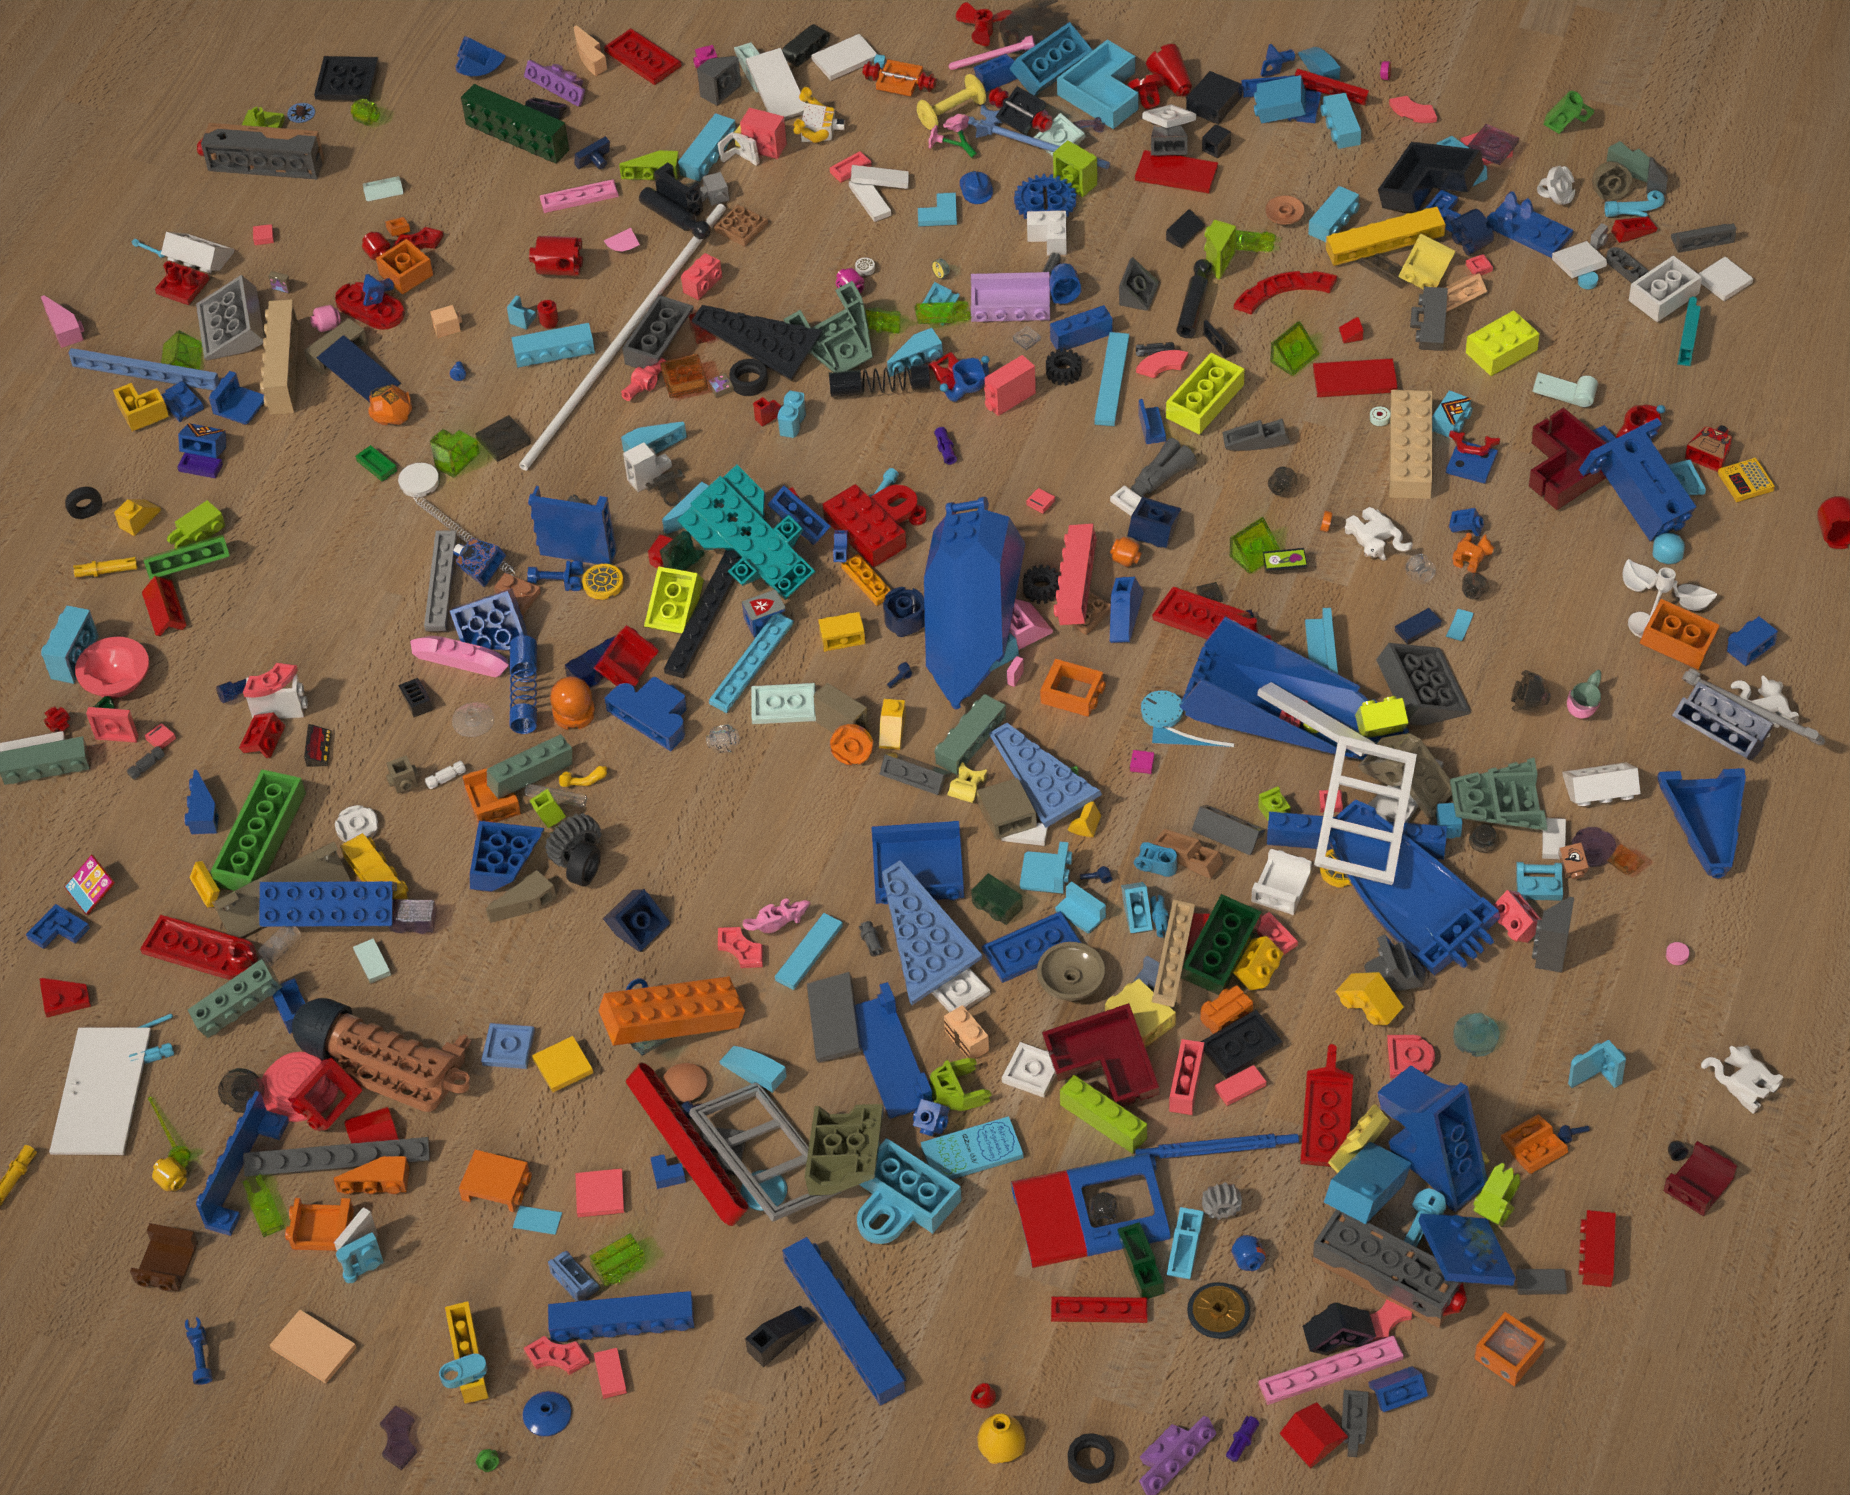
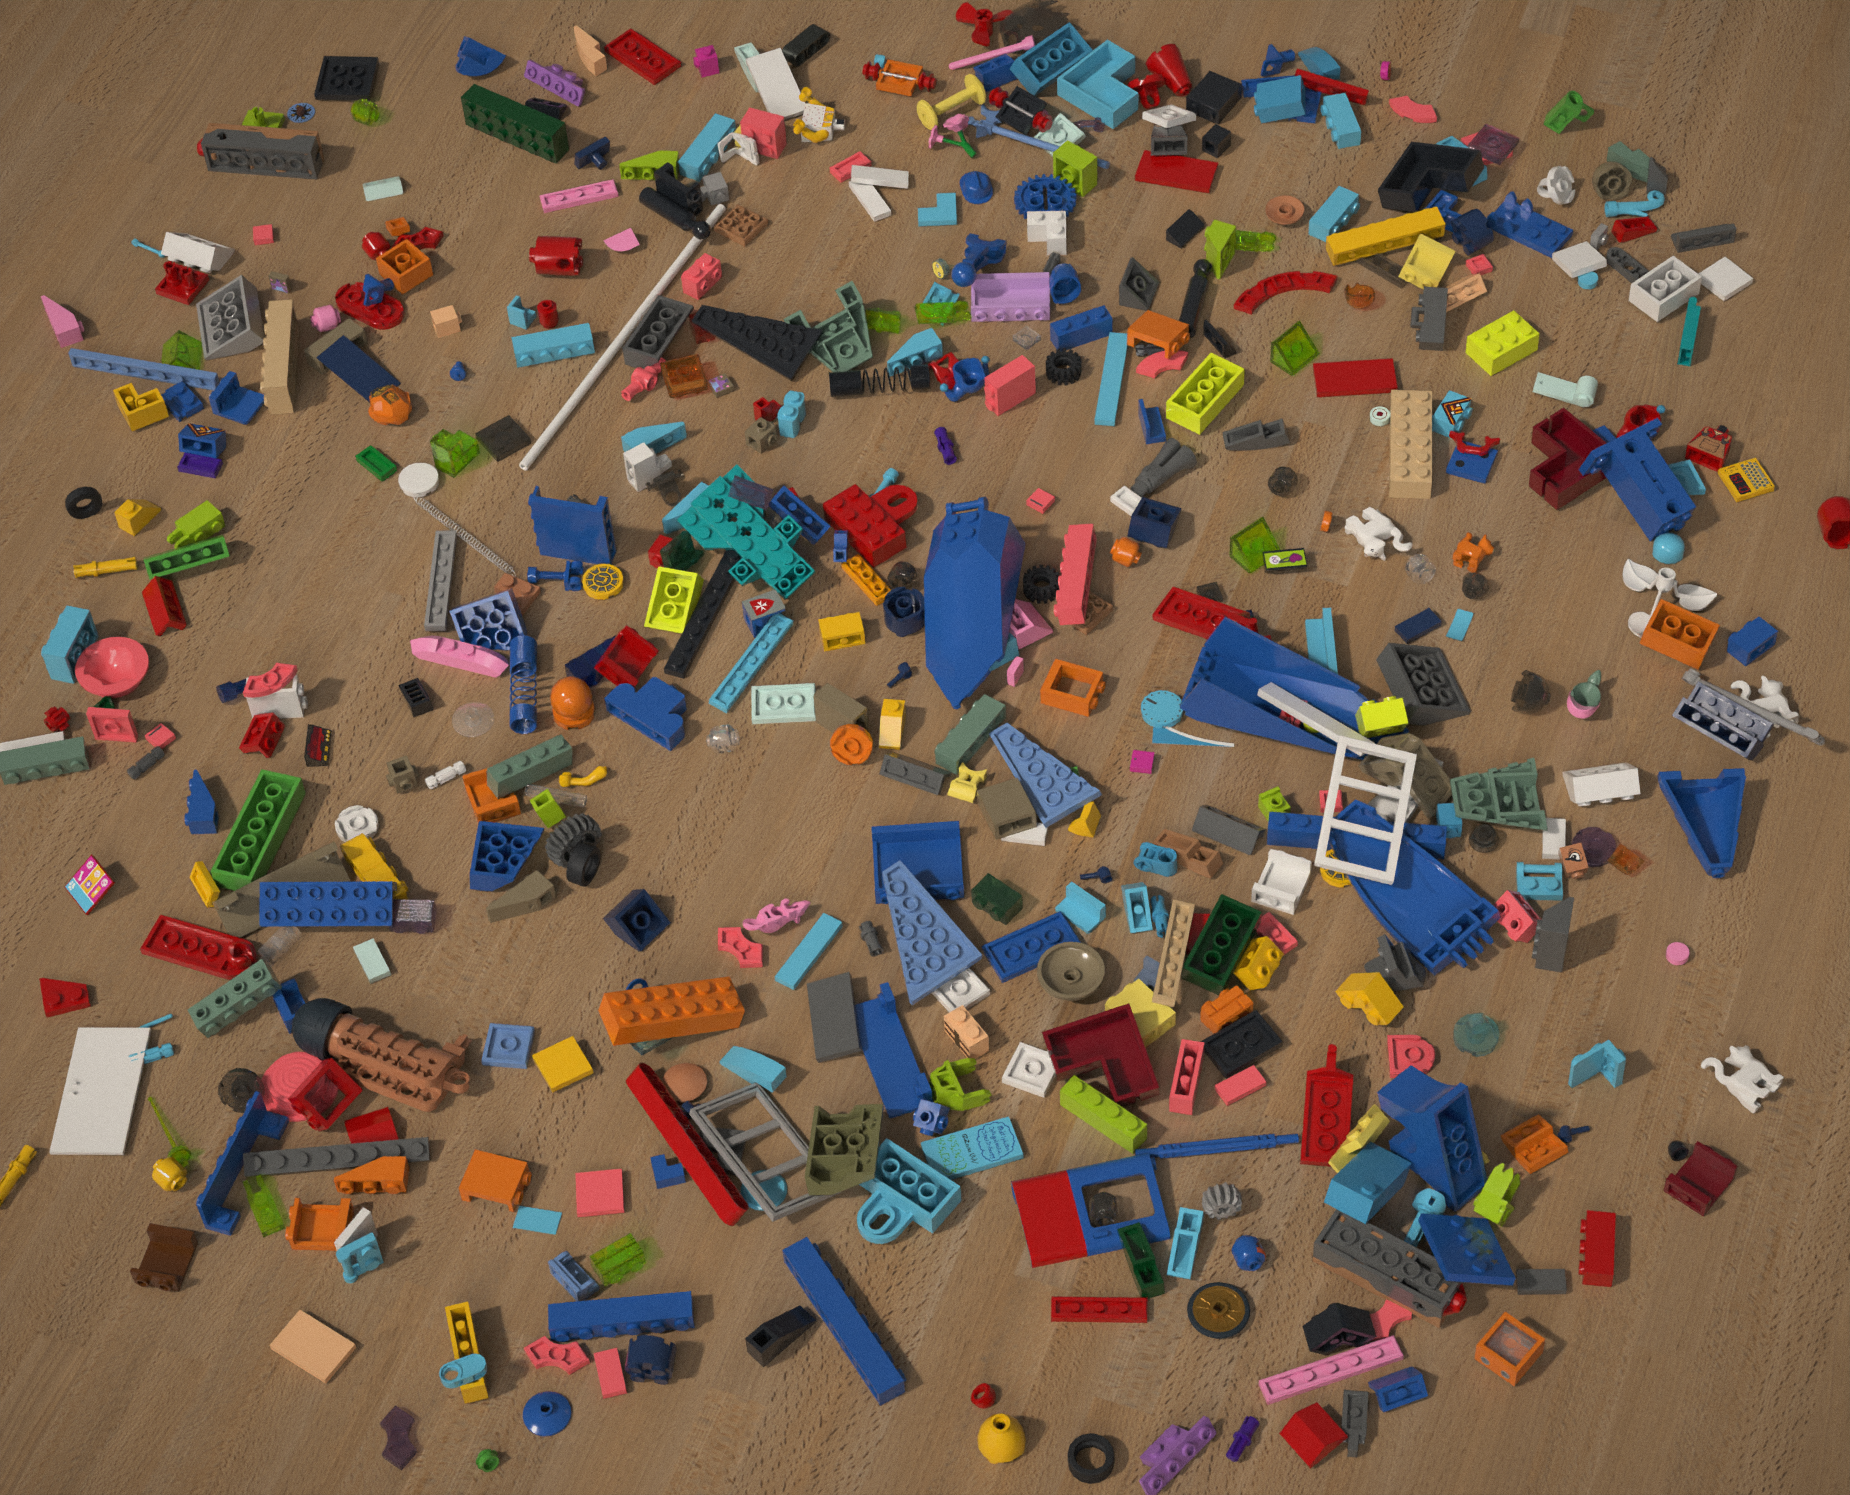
(57, 922): blue plate -> none
(197, 1339): blue bar -> none
(479, 559): blue torso -> none
(650, 1359): none -> dark blue brick
(719, 78): dark grey slope -> none
(748, 366): black tyre -> none
(750, 492): none -> tile
(761, 435): none -> dark tan brick
(844, 57): white tile -> none
(850, 274): dark pink head -> none
(865, 266): white tile -> none
(902, 575): none -> clear smoke head
(921, 519): red bush -> none
(977, 255): none -> blue piece
(1046, 871): medium azure bracket -> none
(1125, 604): blue slope -> none
(1159, 331): none -> orange panel
(1351, 331): red slope -> none
(1359, 296): none -> clear orange hair
(1466, 520): blue bracket -> none

